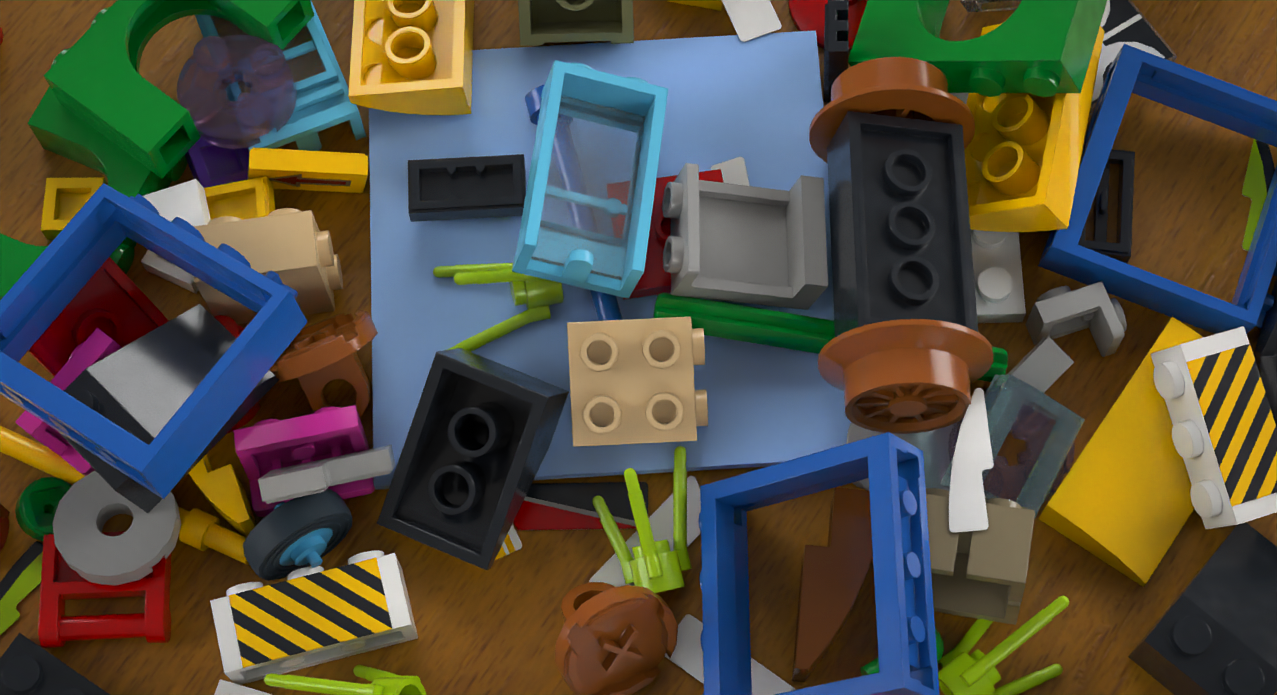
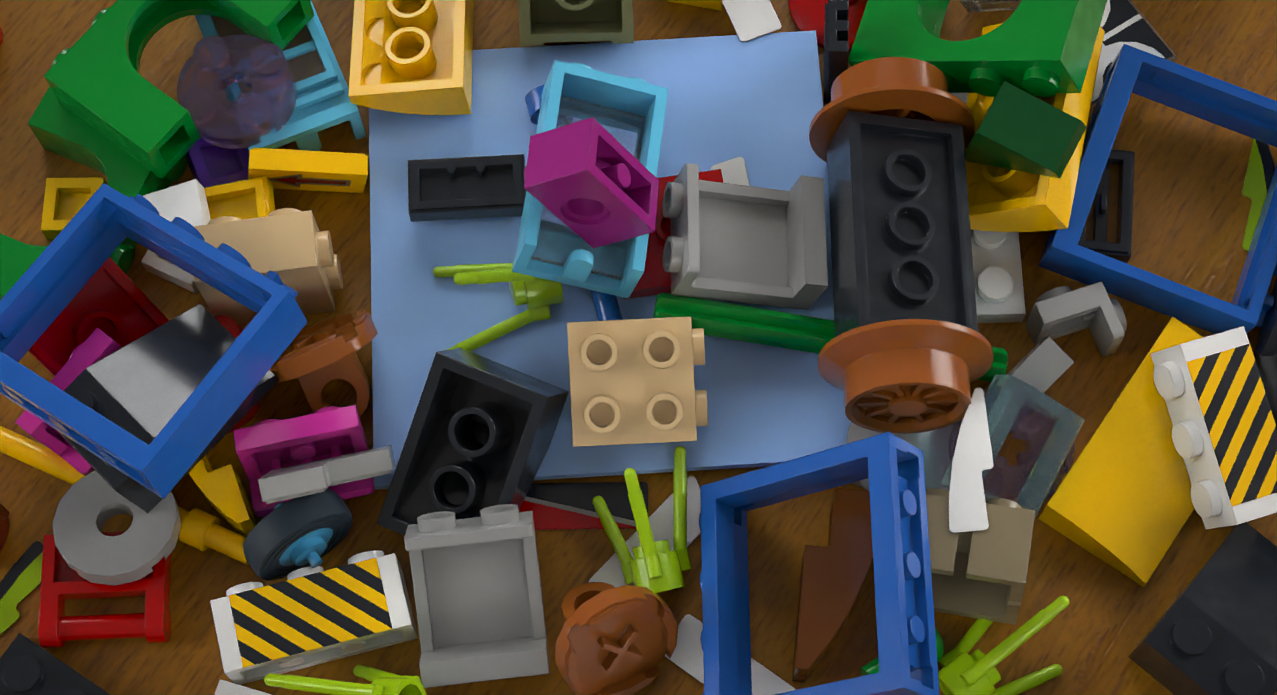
(38, 506): green tile -> none
(477, 596): none -> light grey panel
(591, 183): none -> magenta brick
(1025, 134): none -> dark green slope

